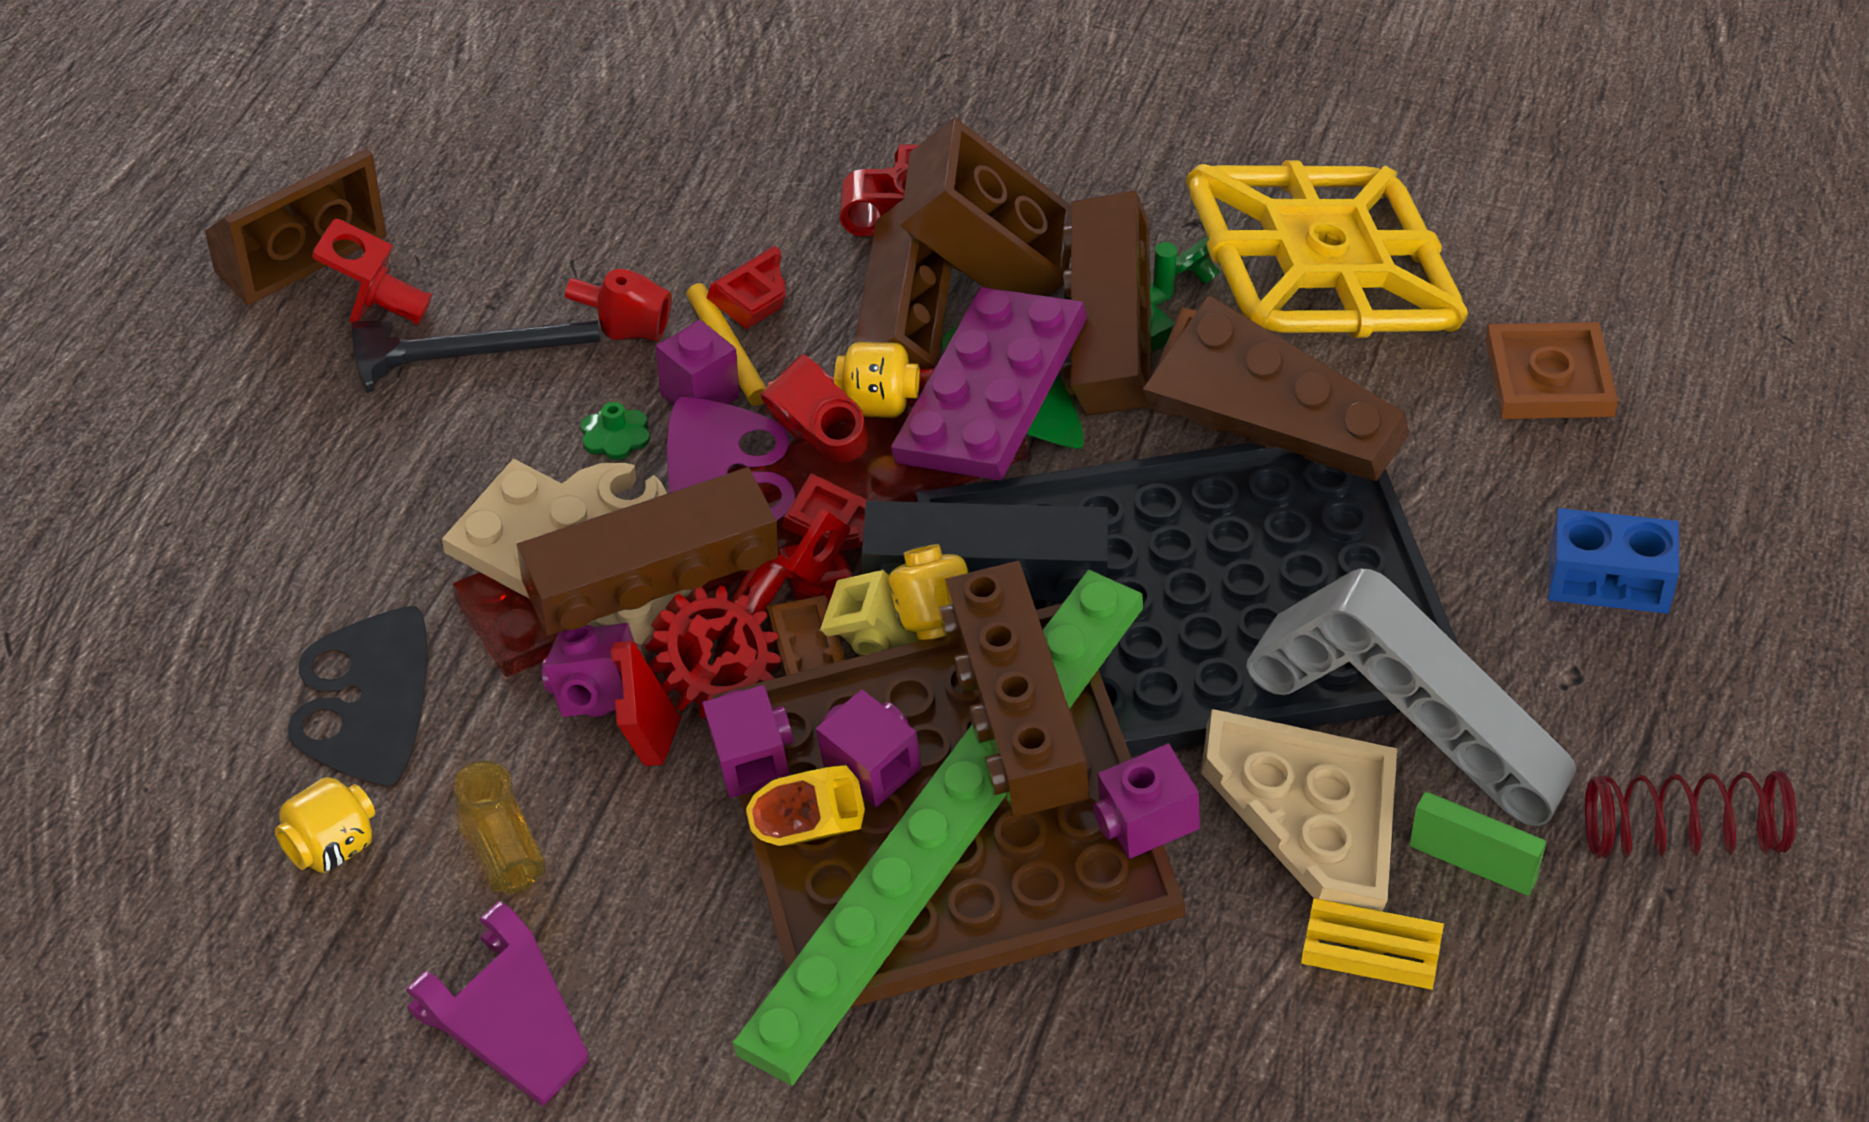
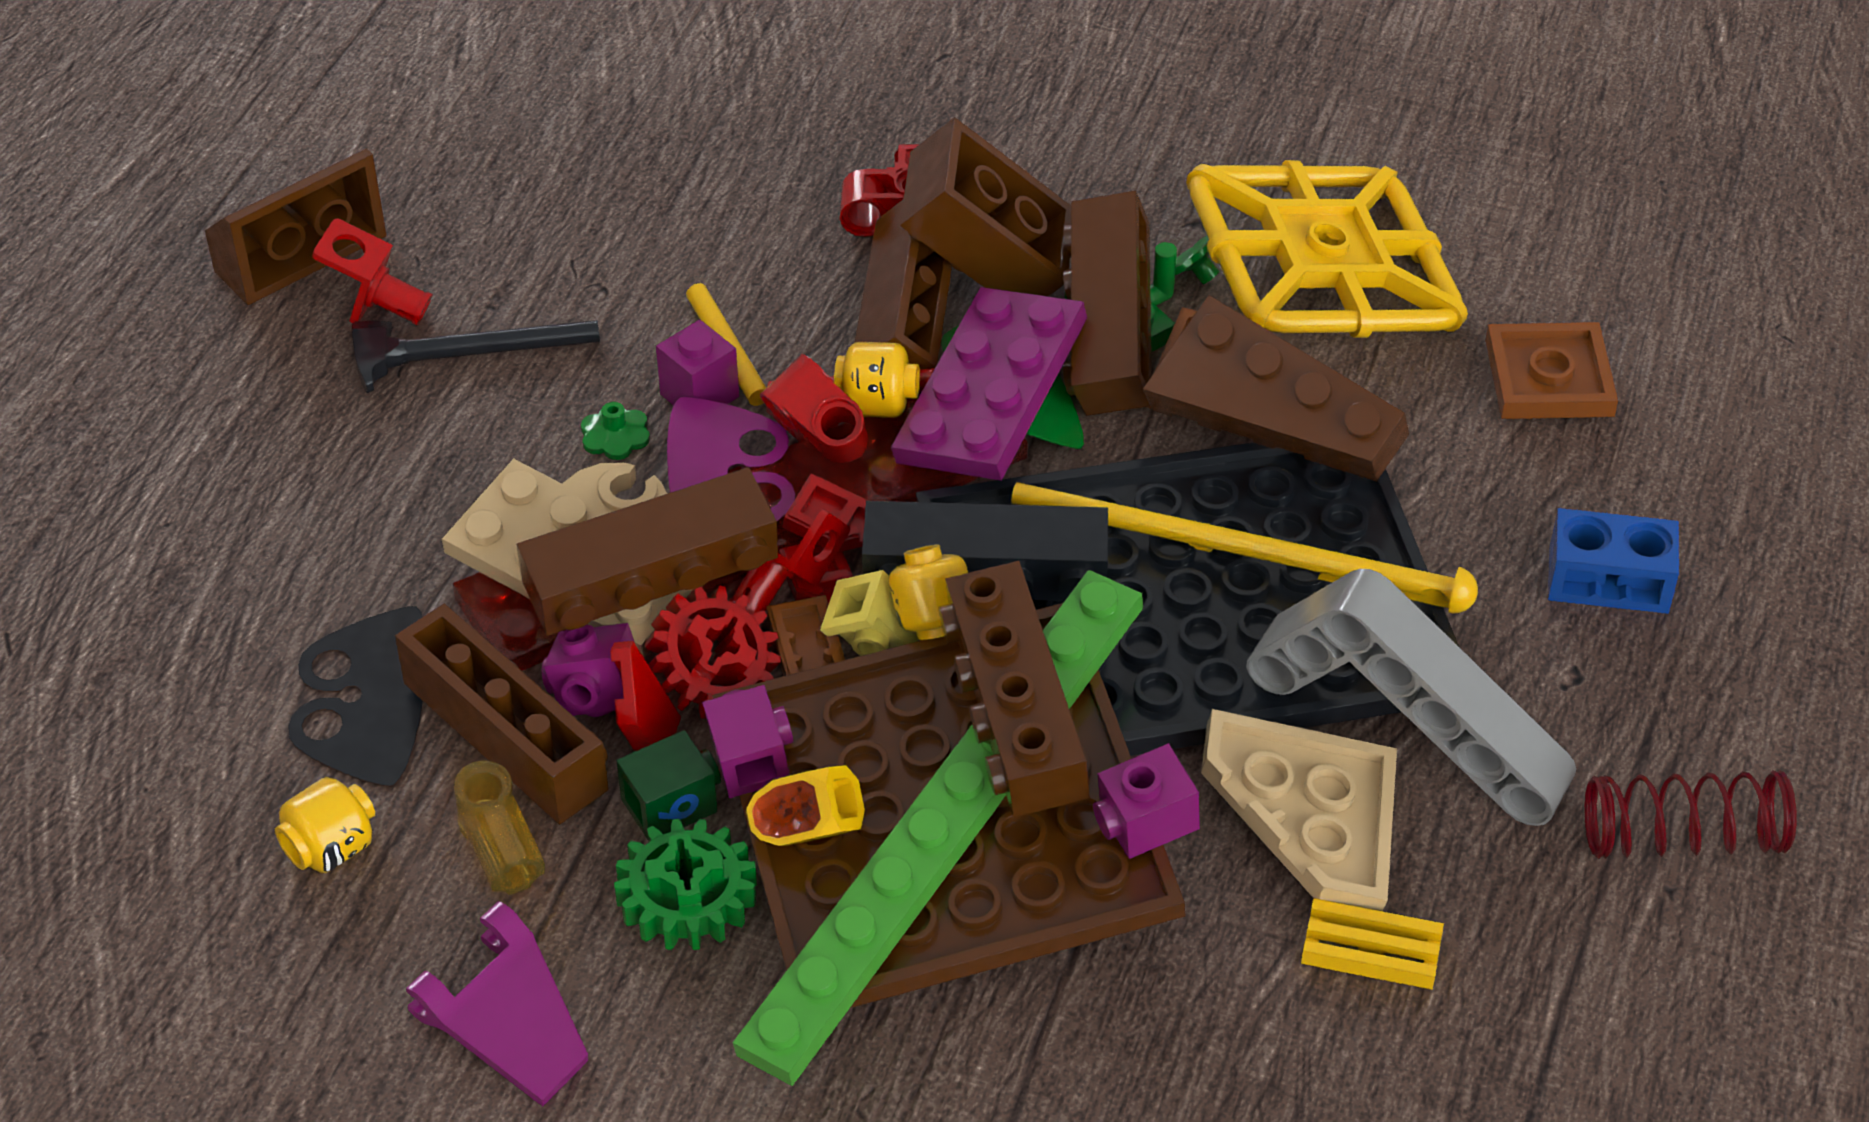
(503, 713): none -> reddish brown brick
(626, 304): red piece -> none
(655, 895): none -> green gear
(668, 783): none -> dark green brick
(751, 290): red tile -> none
(872, 743): magenta brick -> none
(1420, 586): none -> yellow bar
(1477, 843): bright green tile -> none

